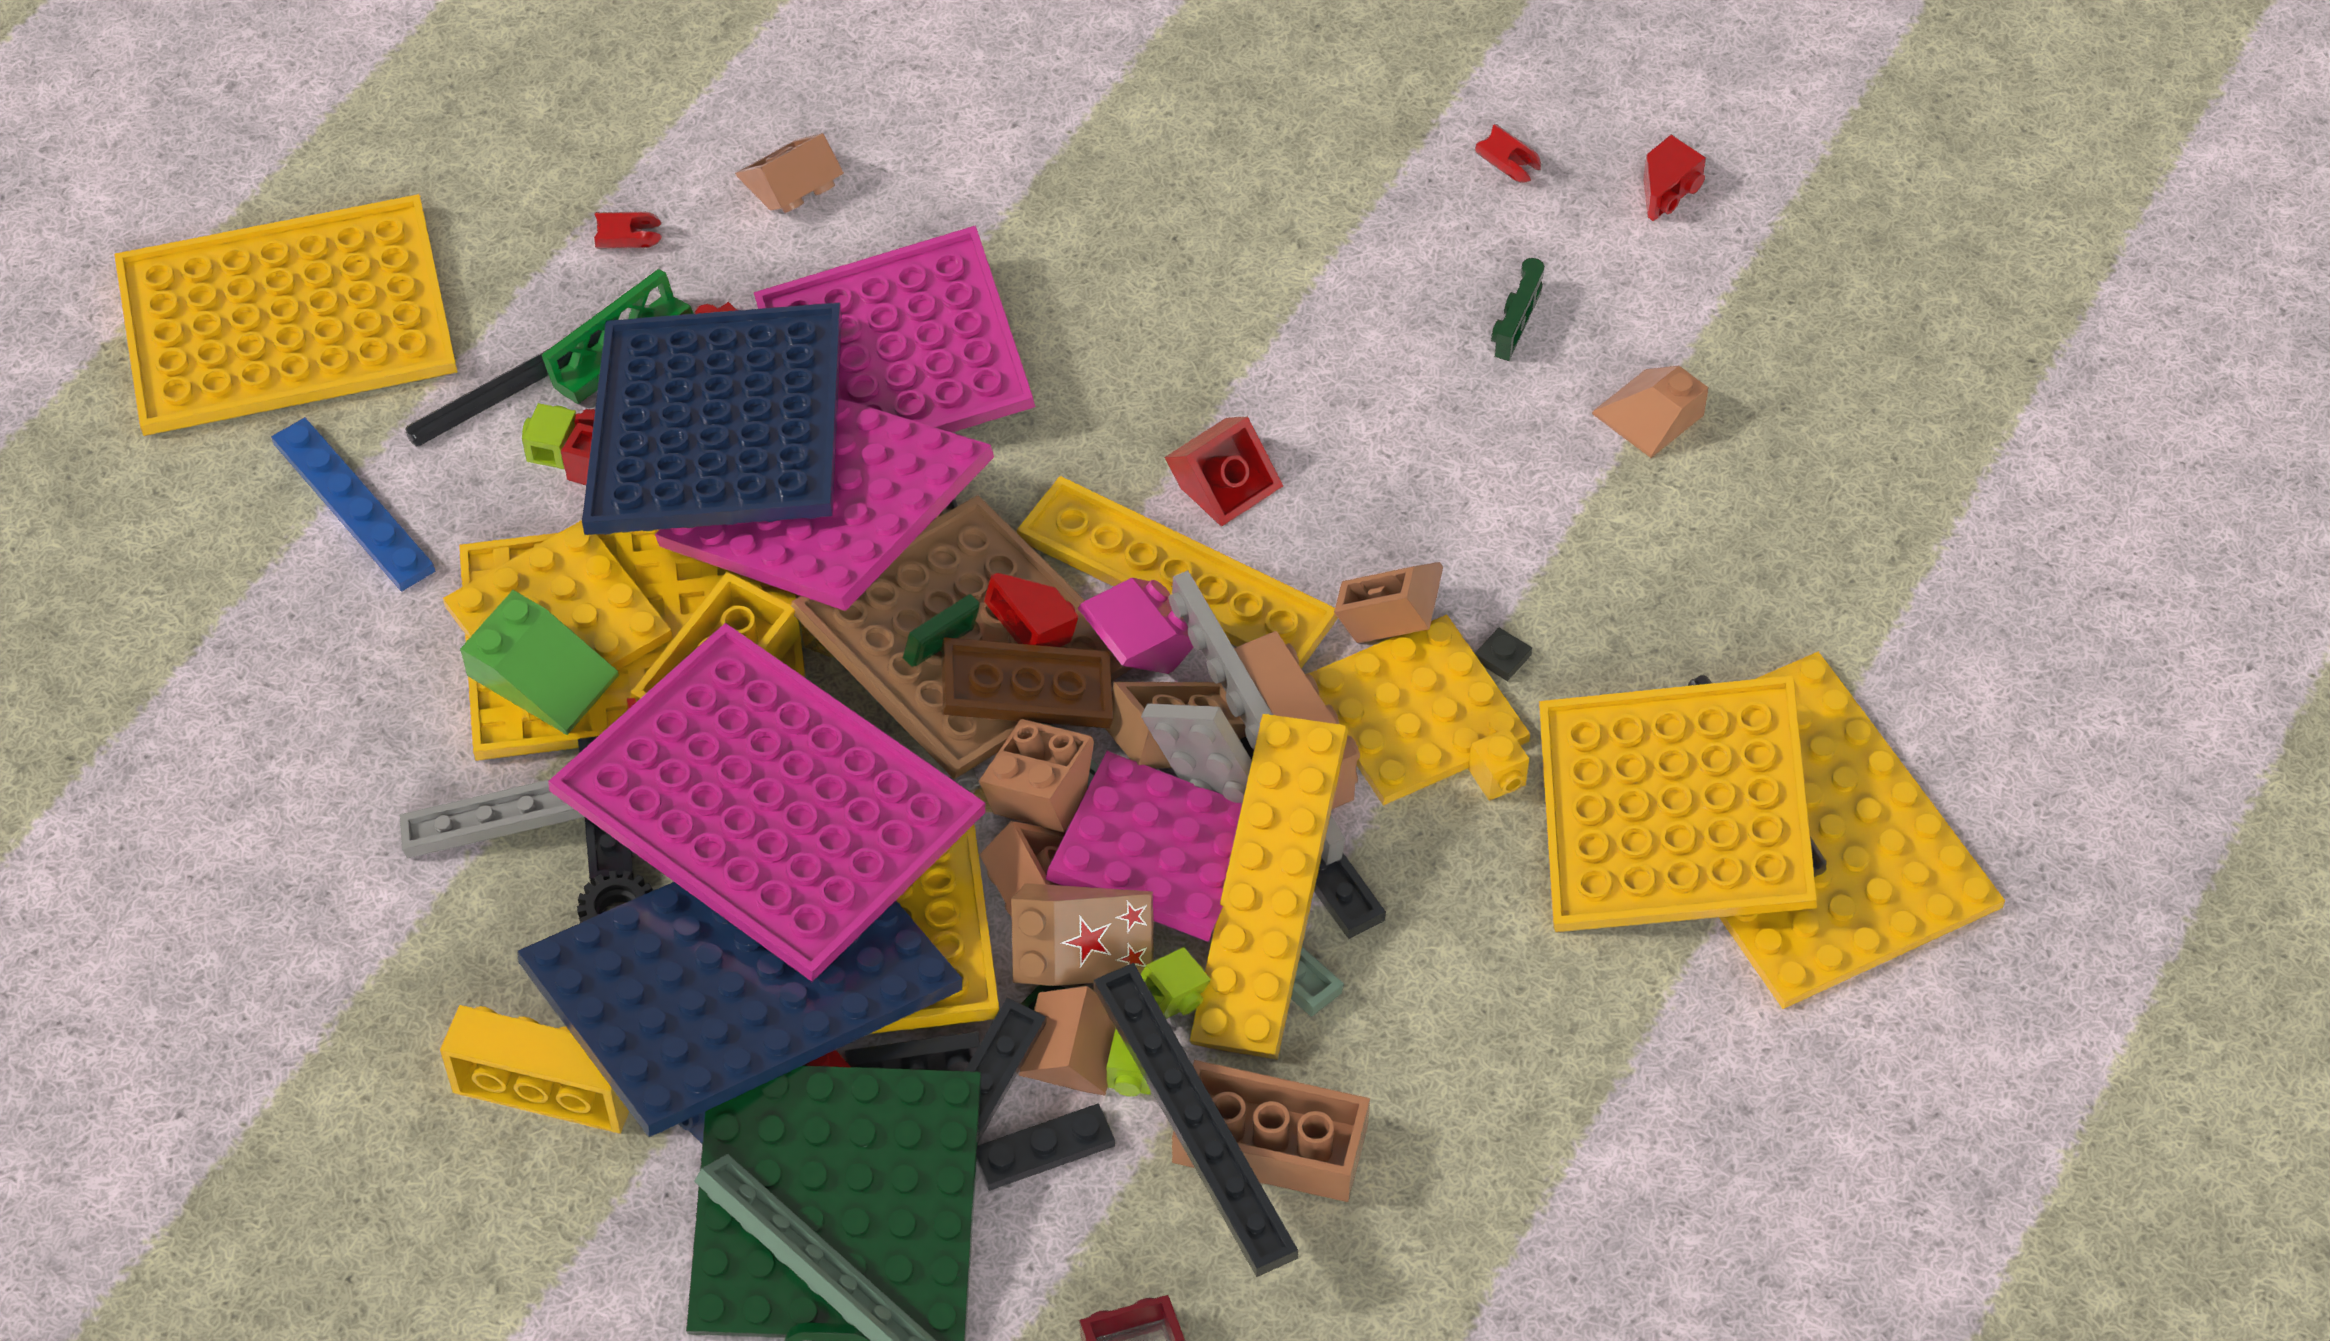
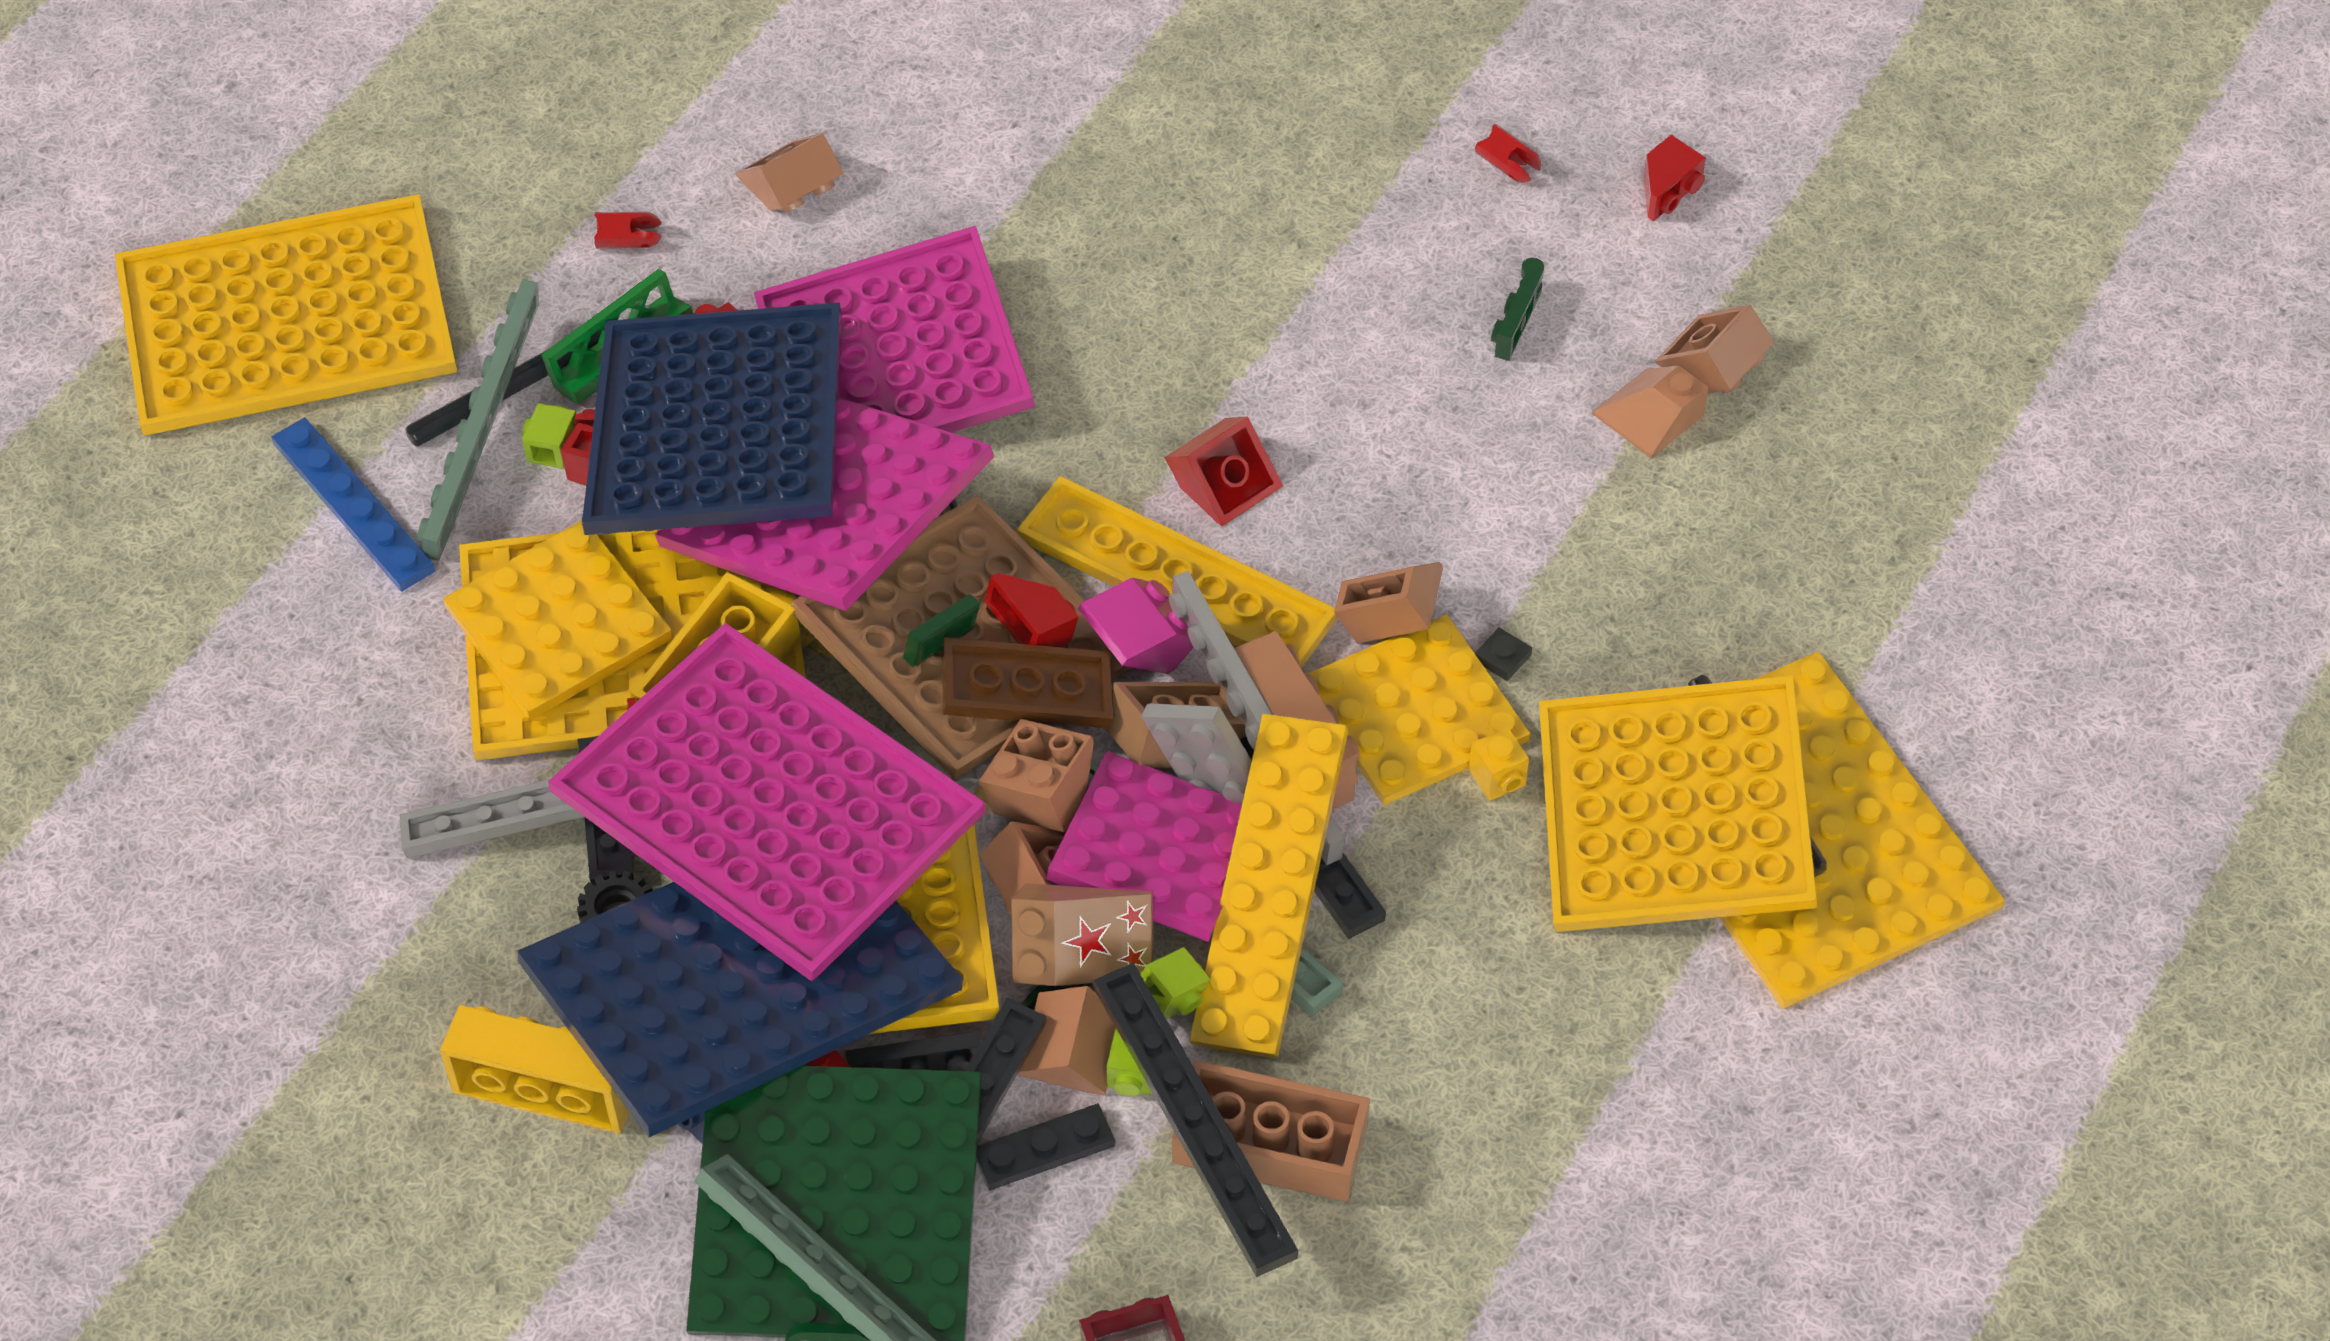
(473, 433): none -> sand green plate
(537, 663): bright green slope -> none
(1720, 347): none -> nougat slope

